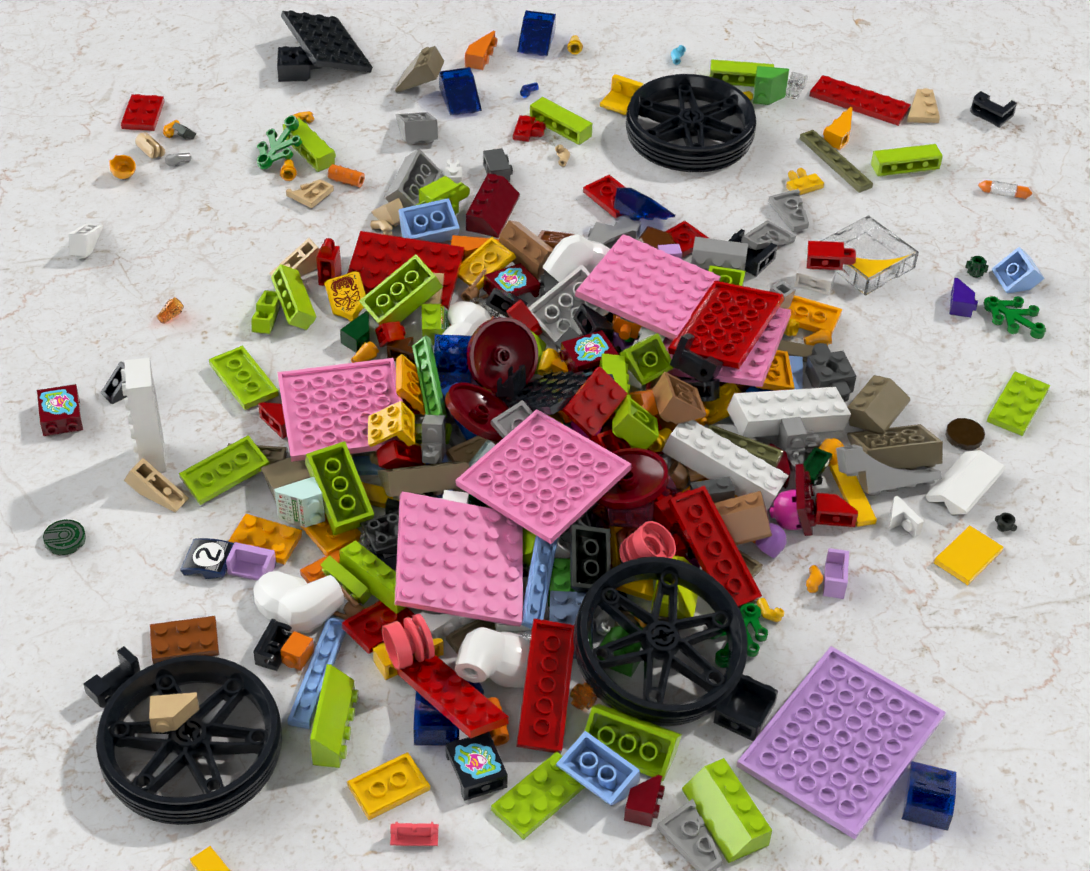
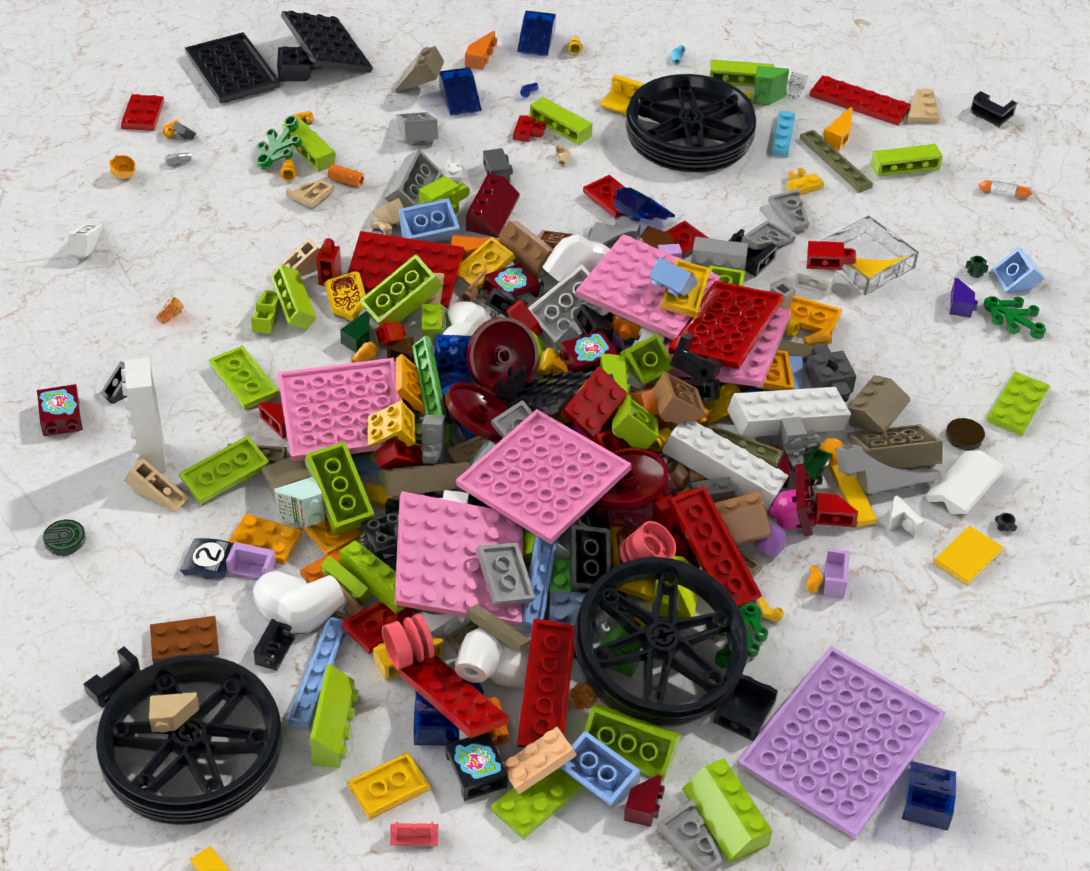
(149, 145): tan arm -> none
(232, 67): none -> black plate
(297, 650): orange brick -> none
(497, 628): none -> dark tan tile
(505, 574): none -> light grey plate
(538, 760): none -> light nougat plate
(672, 277): none -> light blue slope
(691, 302): none -> yellow tile
(783, 133): none -> medium azure plate

